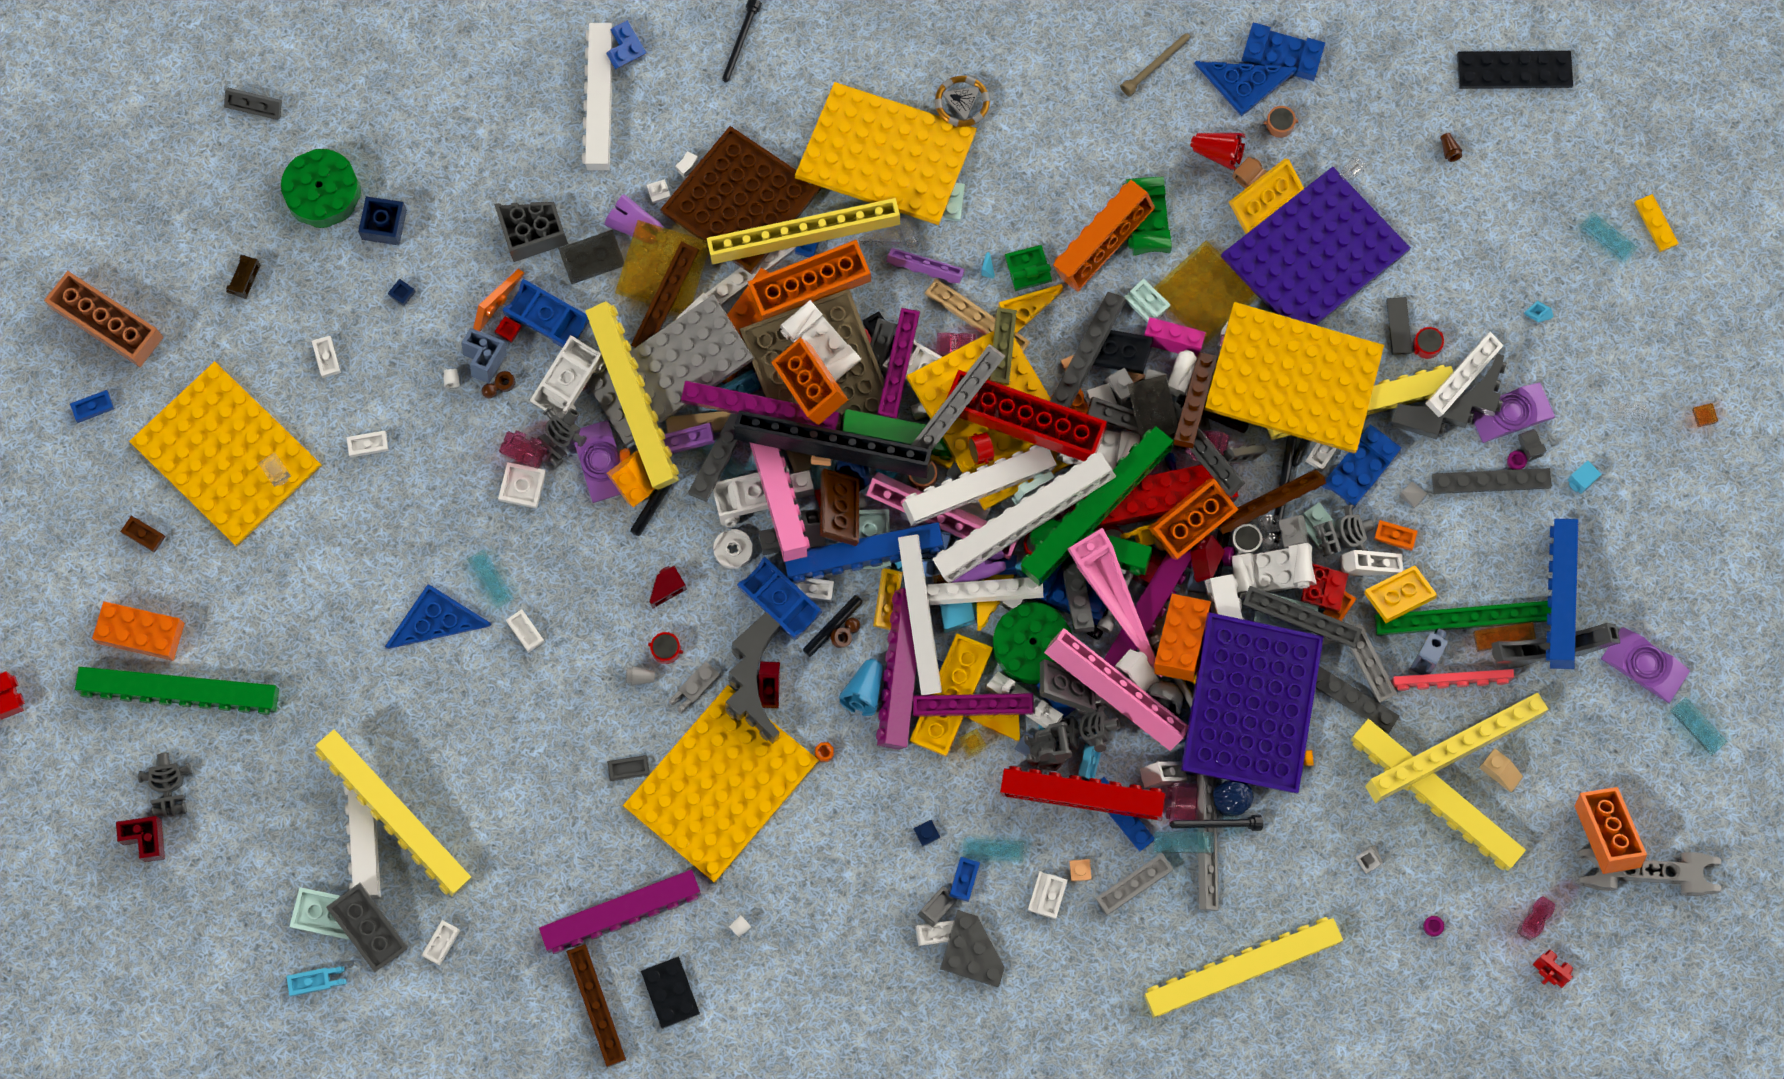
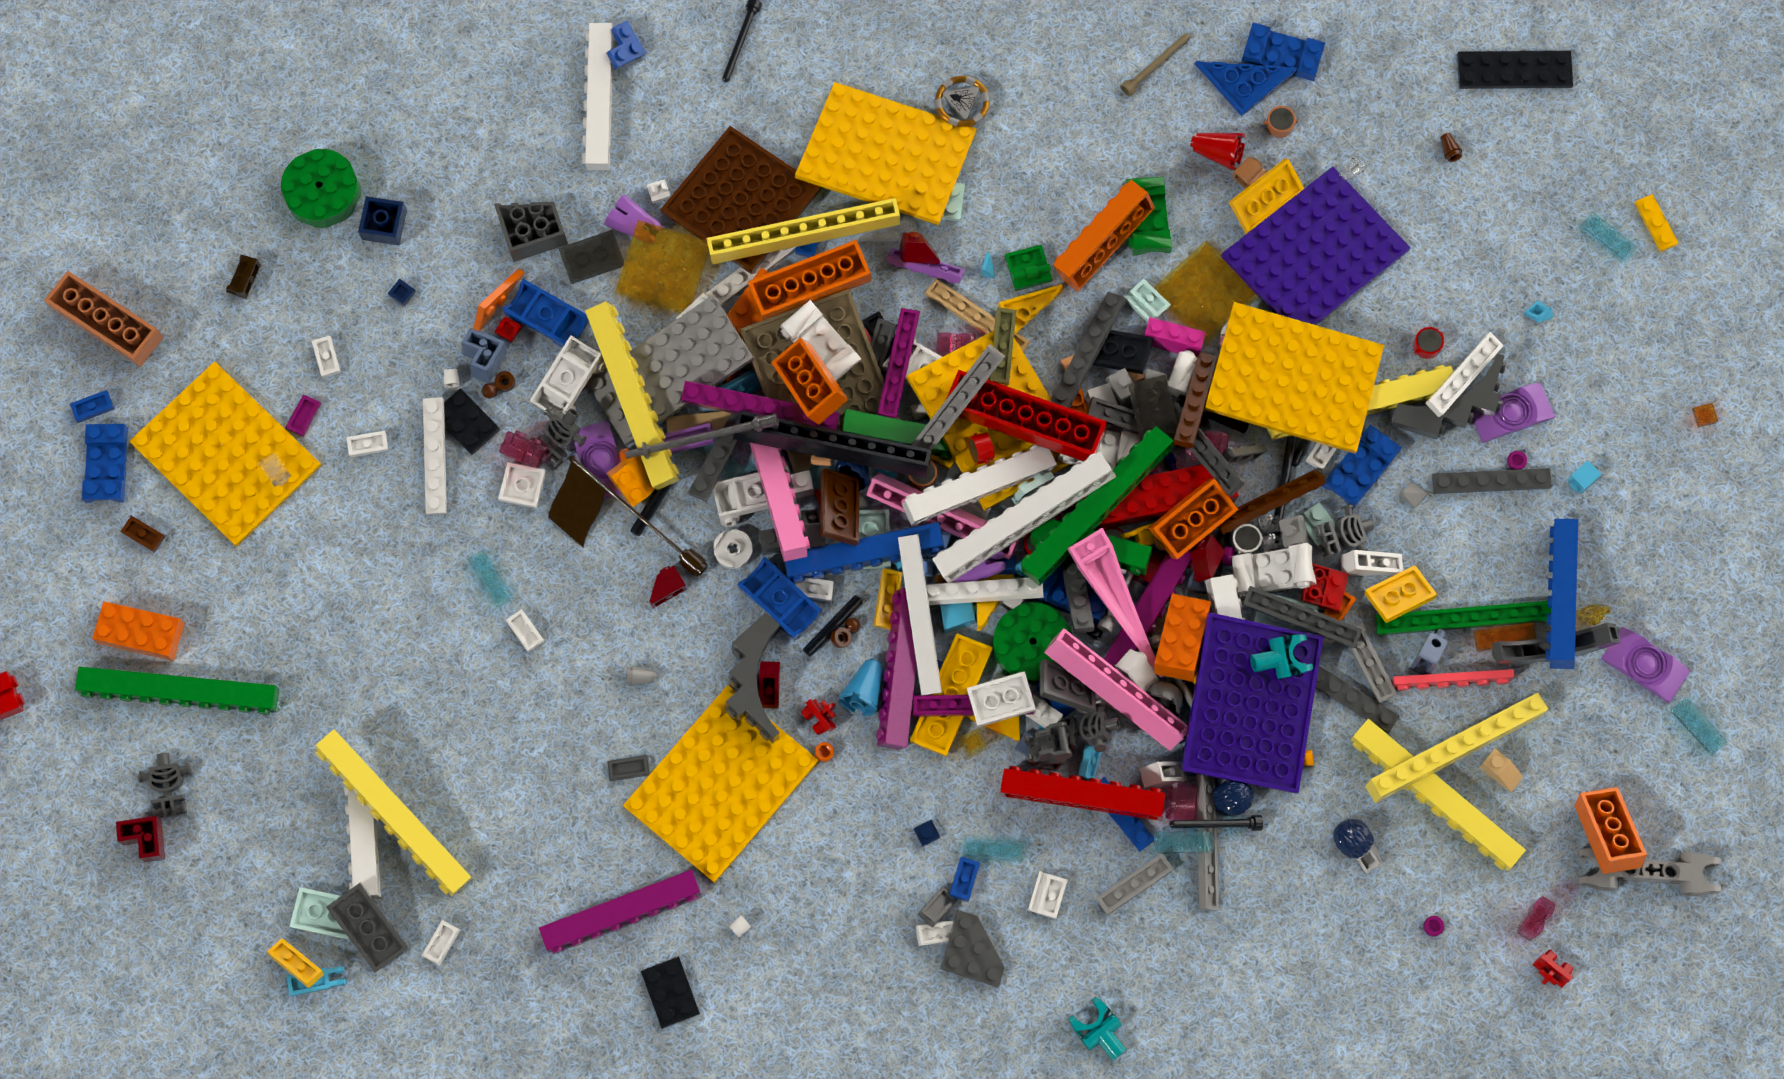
(105, 462): none -> blue piece
(253, 103): dark grey plate -> none
(295, 963): none -> yellow plate
(303, 415): none -> magenta tile
(434, 456): none -> white plate
(434, 617): blue tile -> none
(468, 422): none -> black plate
(580, 502): none -> dark brown flag
(596, 1005): reddish brown plate -> none
(665, 648): piece -> none
(666, 293): reddish brown plate -> none
(687, 164): white piece -> none
(695, 686): light grey hinge -> none
(757, 423): none -> flat silver bar
(815, 709): none -> red hips
(916, 249): none -> dark red slope
(1001, 699): none -> white plate
(1080, 870): light nougat plate -> none
(1101, 1031): none -> teal connector
(1243, 967): light yellow brick -> none
(1281, 657): none -> teal connector
(1353, 838): none -> dark blue hair
(1395, 535): orange plate -> none
(1399, 326): dark grey tile -> none
(1531, 445): dark grey leg -> none
(1594, 613): none -> clear yellow plate

